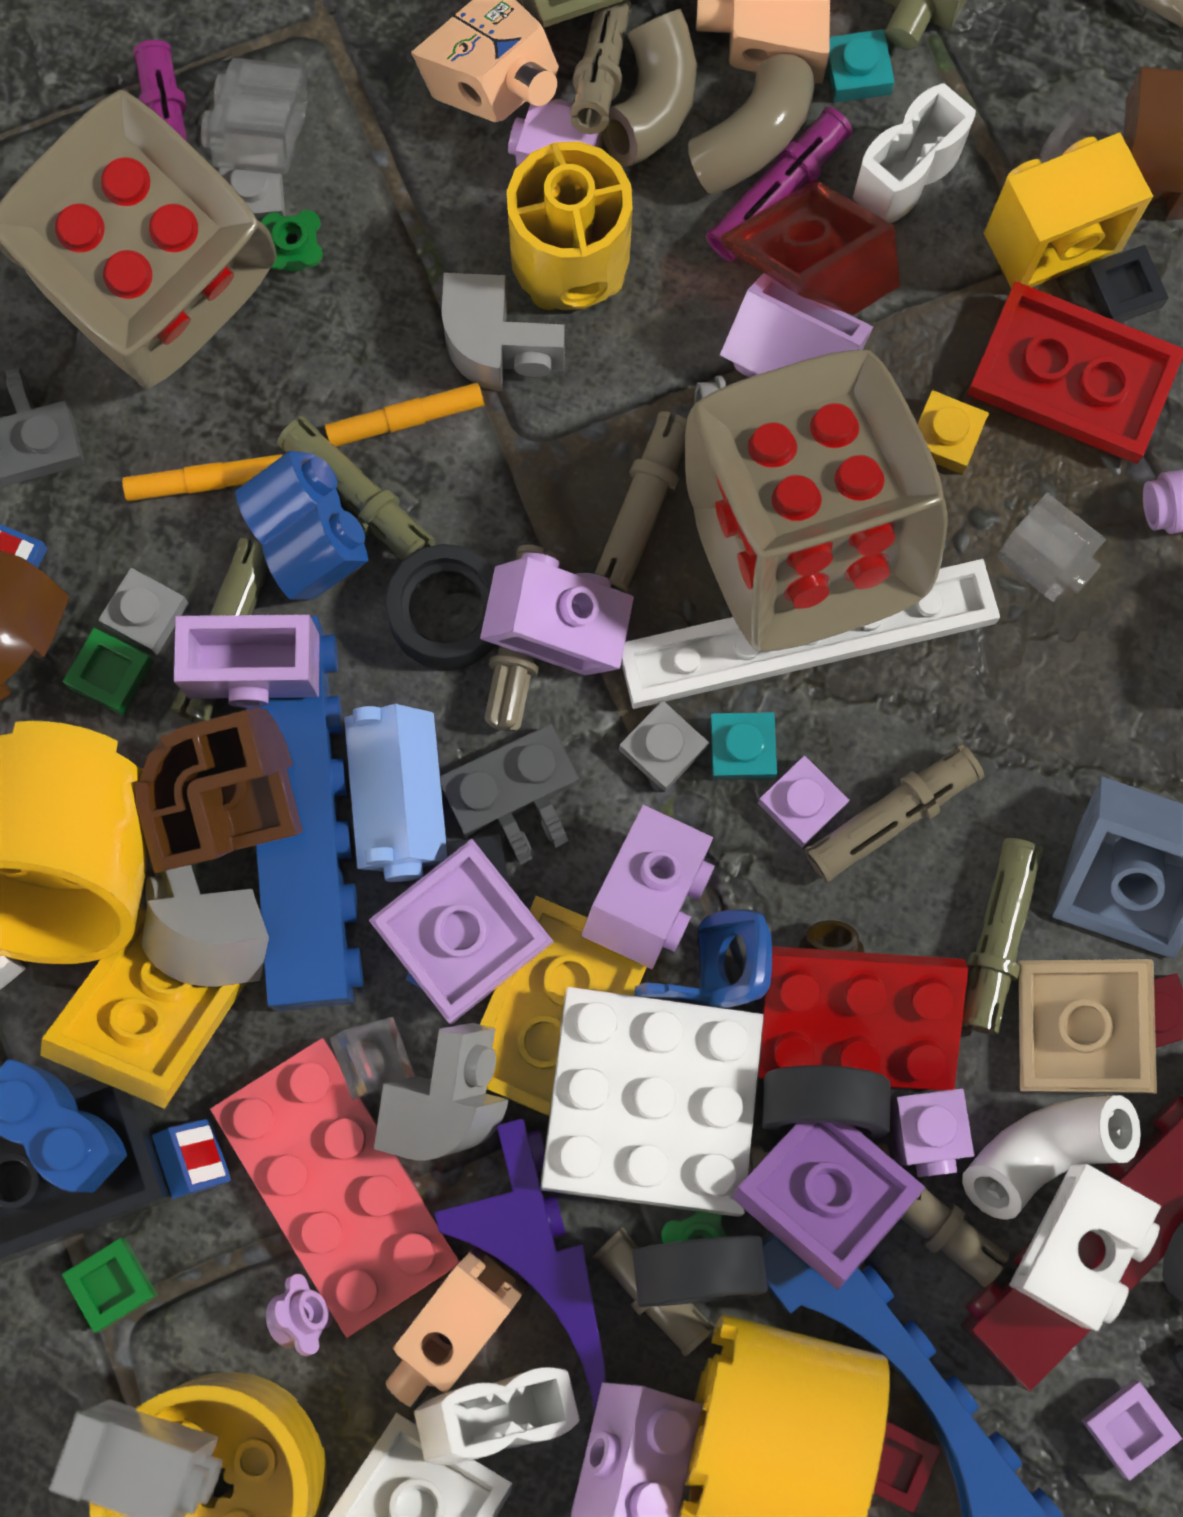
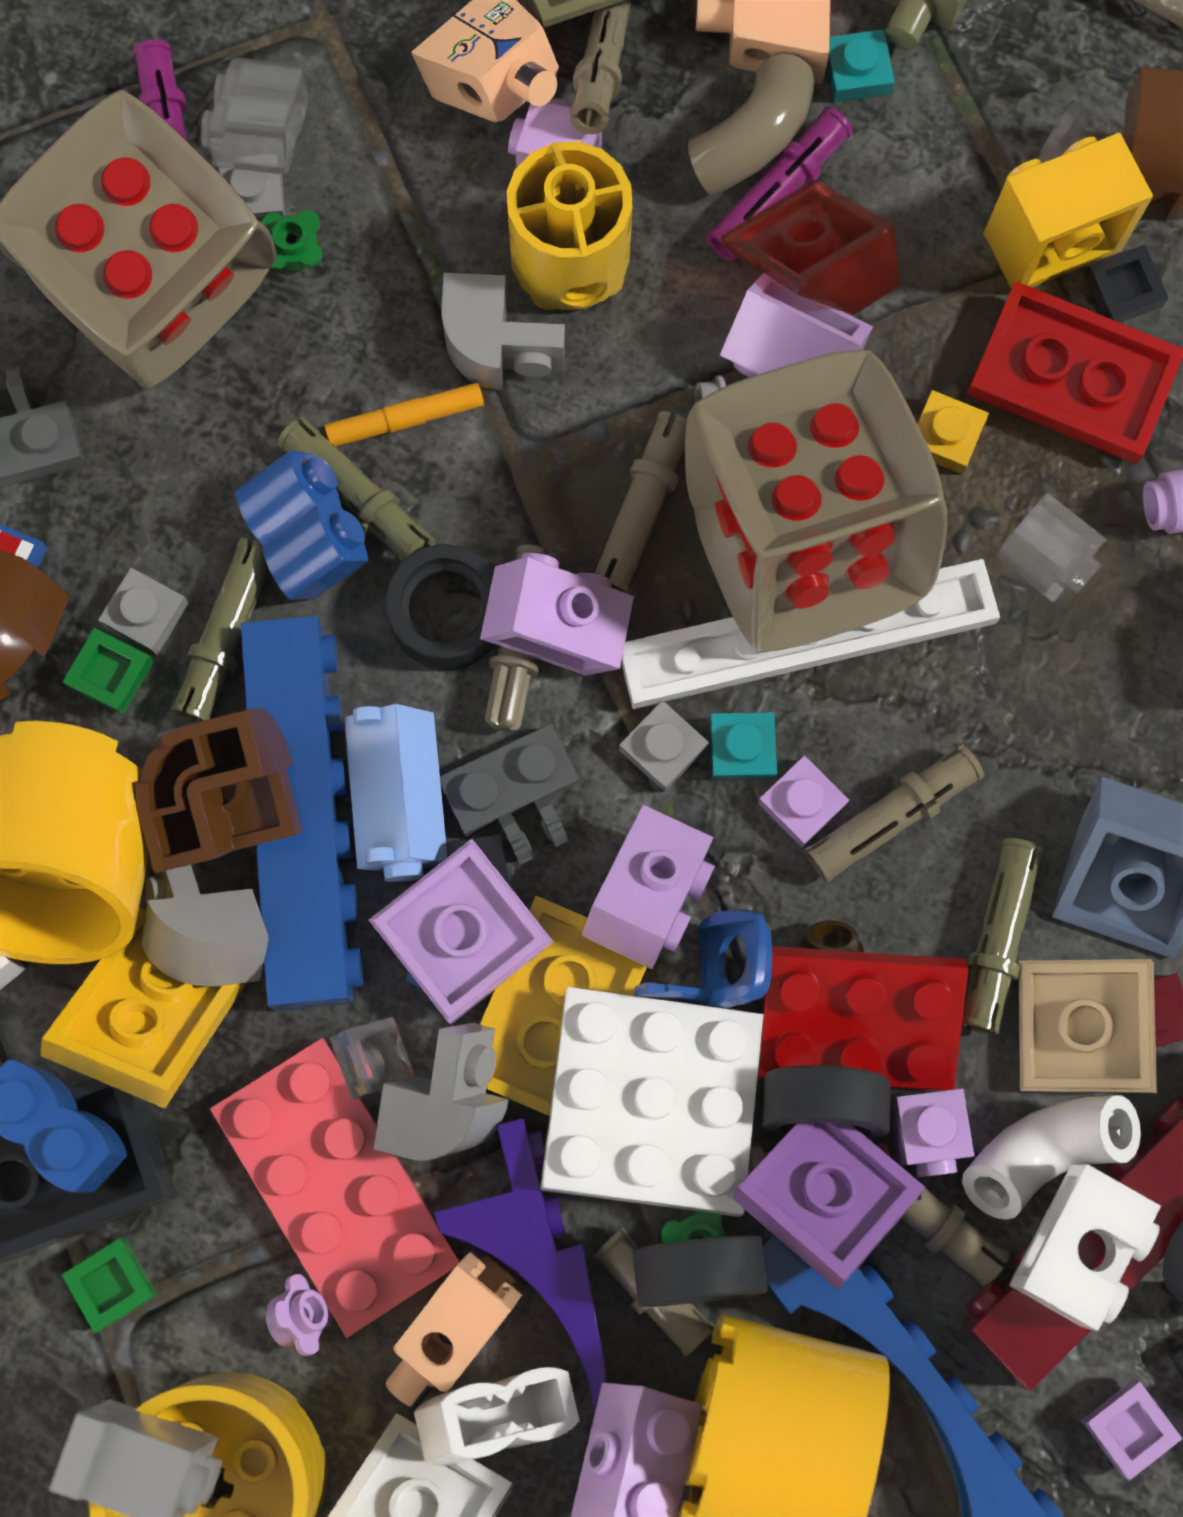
(191, 1158): tile -> none
(194, 478): light orange piece -> none
(247, 657): lavender brick -> none
(661, 93): dark tan cylinder -> none
(904, 1466): dark red plate -> none
(913, 153): white brick -> none

